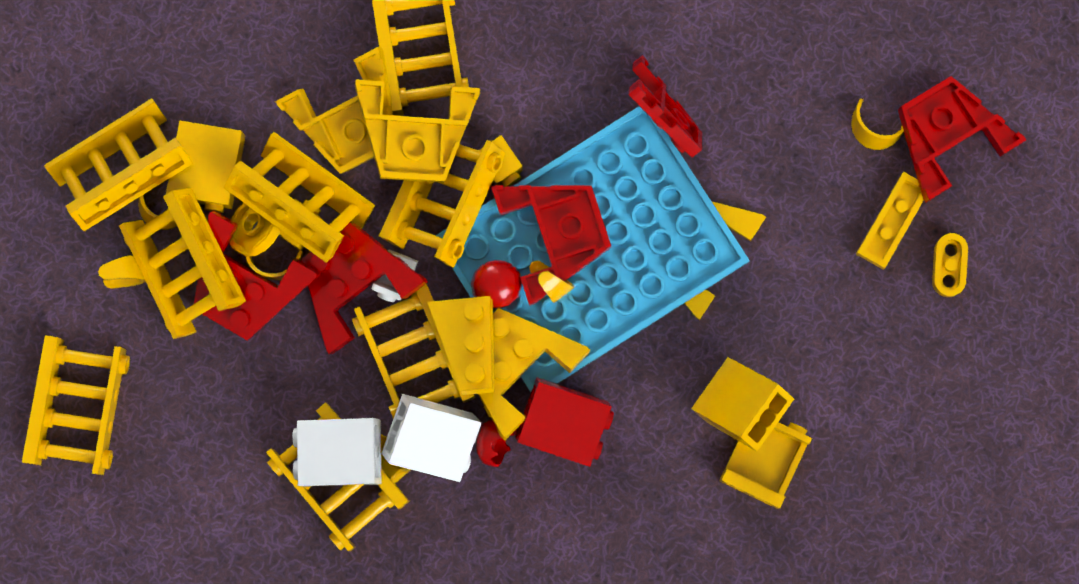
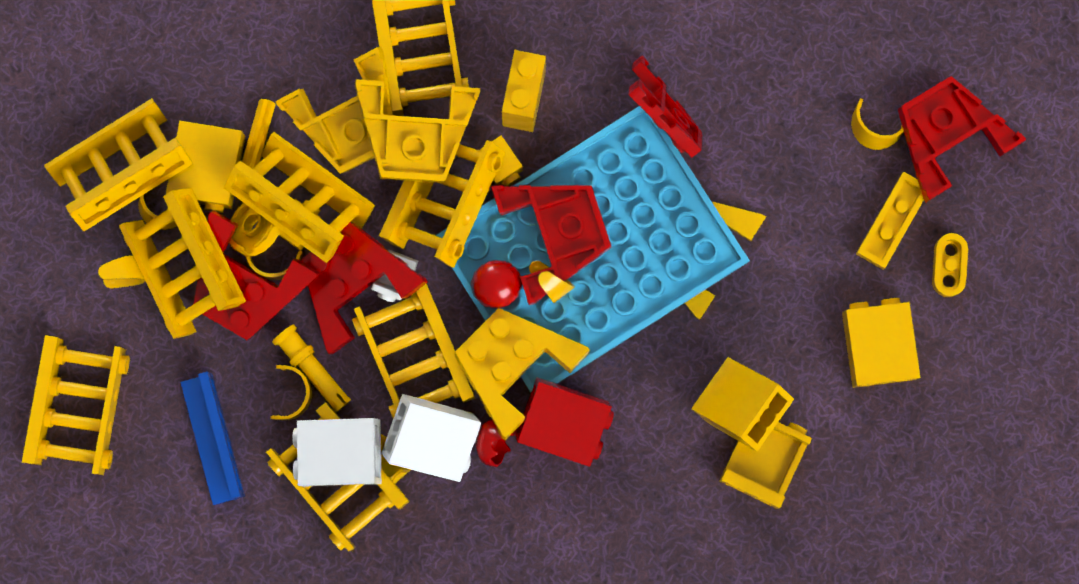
(212, 438): none -> blue fence
(258, 132): none -> yellow axle
(302, 356): none -> yellow pin
(308, 397): none -> yellow helmet
(468, 341): yellow wing -> none
(523, 90): none -> yellow brick
(880, 343): none -> yellow brick

